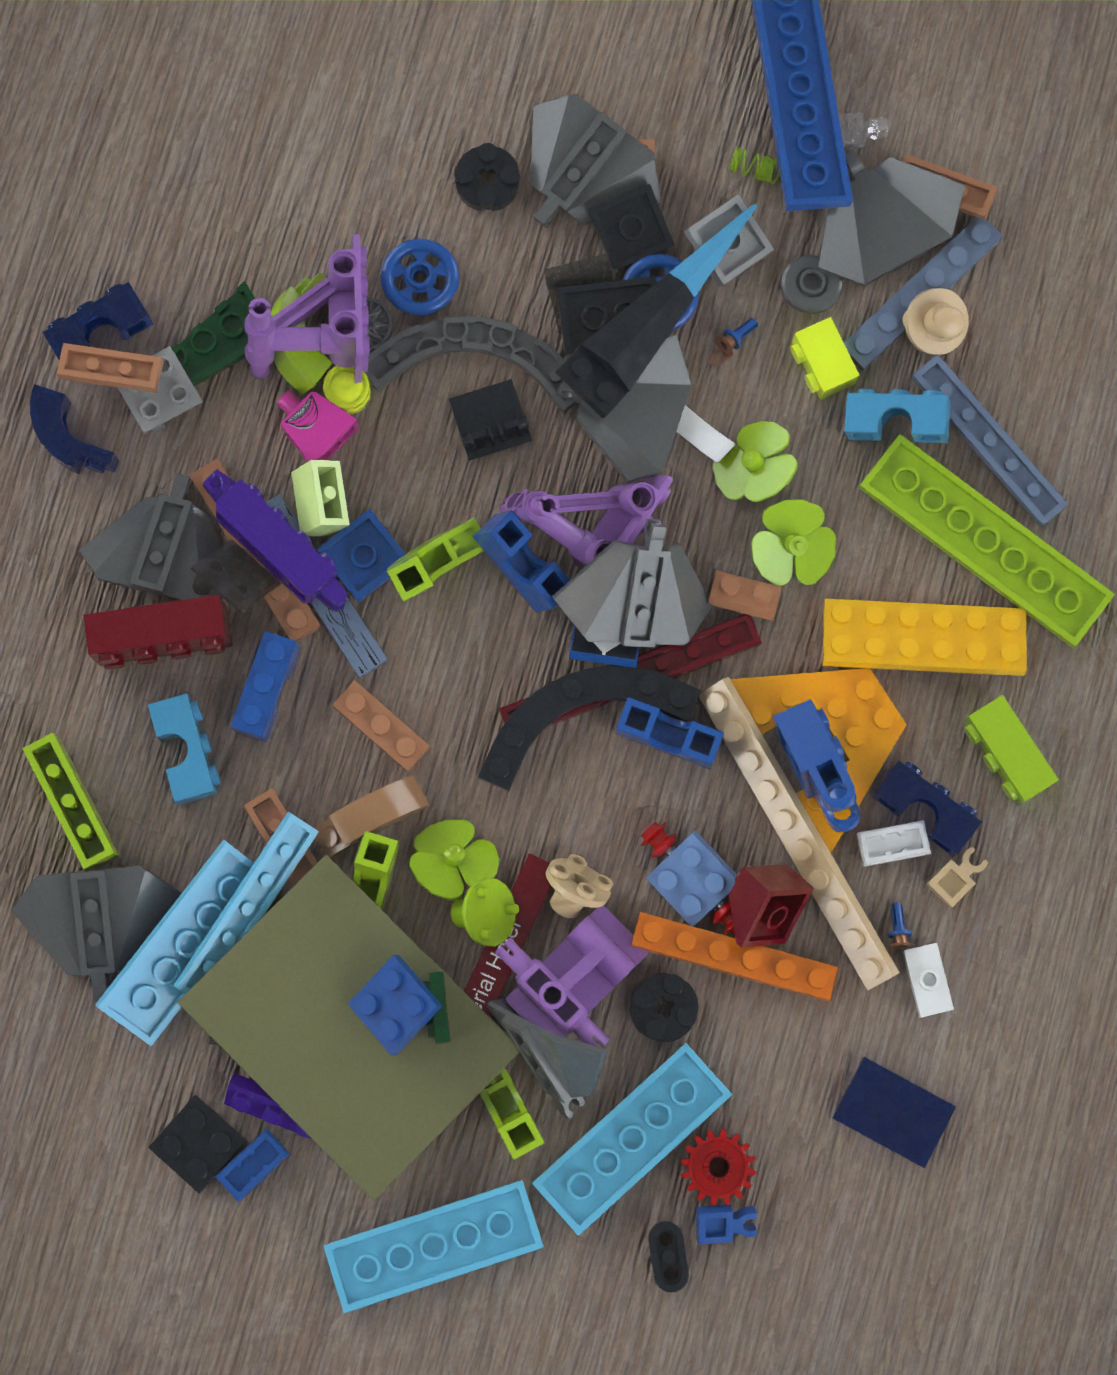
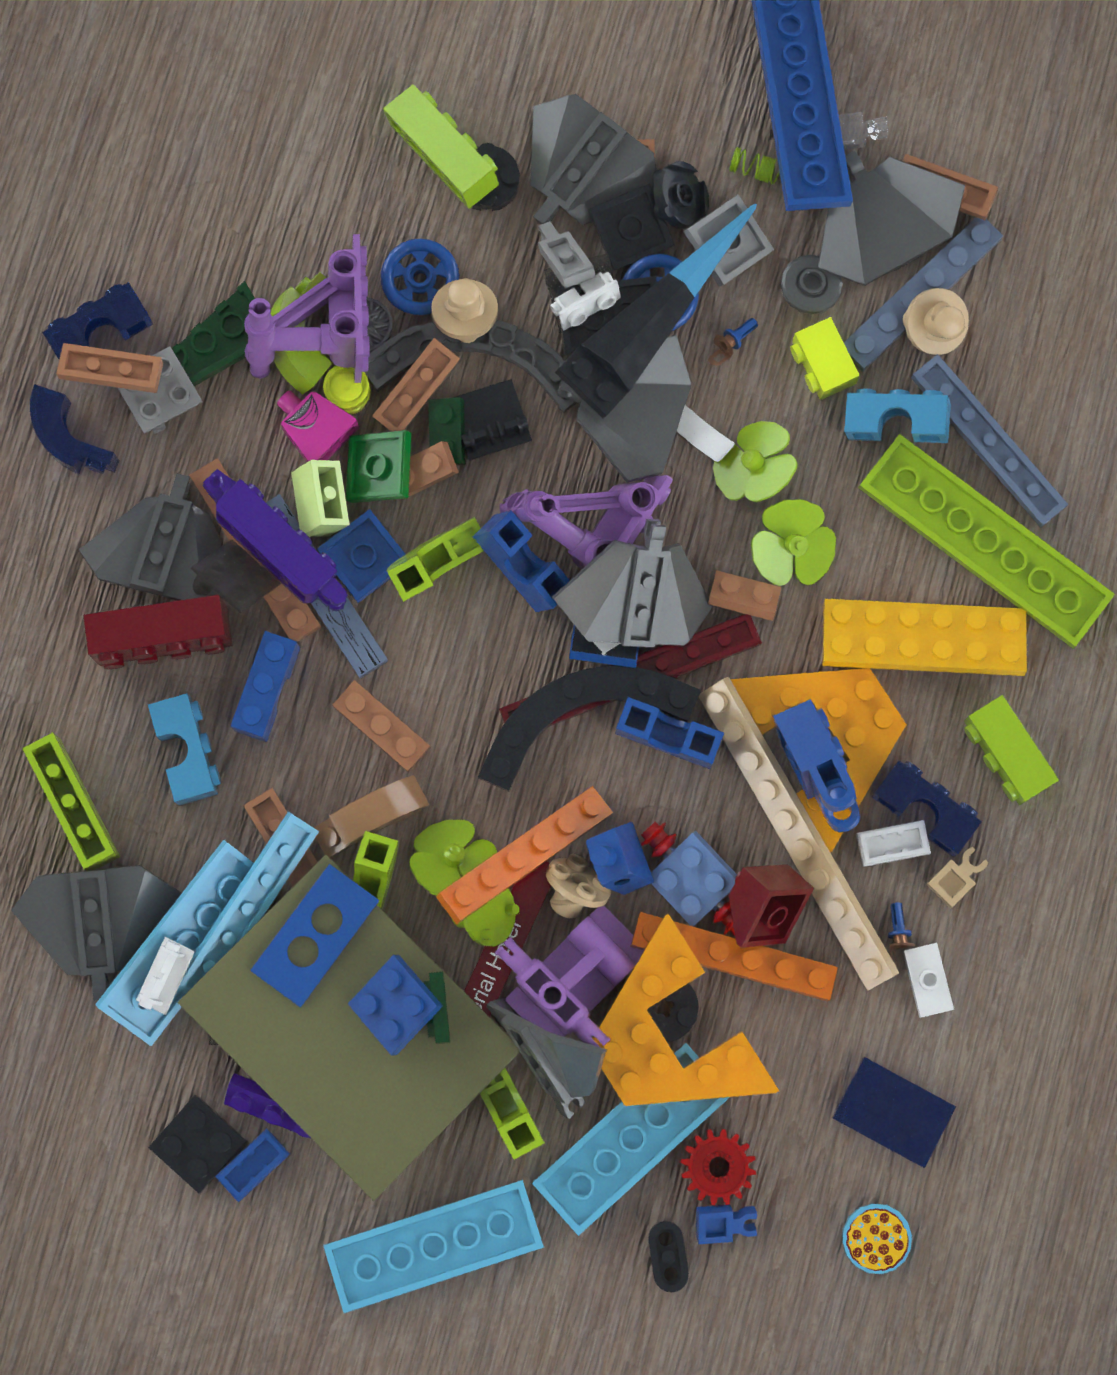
(165, 976): none -> white hinge
(299, 982): none -> blue piece
(378, 466): none -> green tile
(416, 386): none -> nougat plate
(431, 467): none -> nougat plate
(441, 146): none -> lime brick
(448, 425): none -> dark green plate
(464, 309): none -> tan plate
(524, 855): none -> orange plate
(564, 256): none -> light grey hinge
(599, 294): none -> white hinge
(619, 857): none -> blue torso
(638, 1055): none -> light orange wing
(669, 206): none -> black plate
(876, 1238): none -> tile

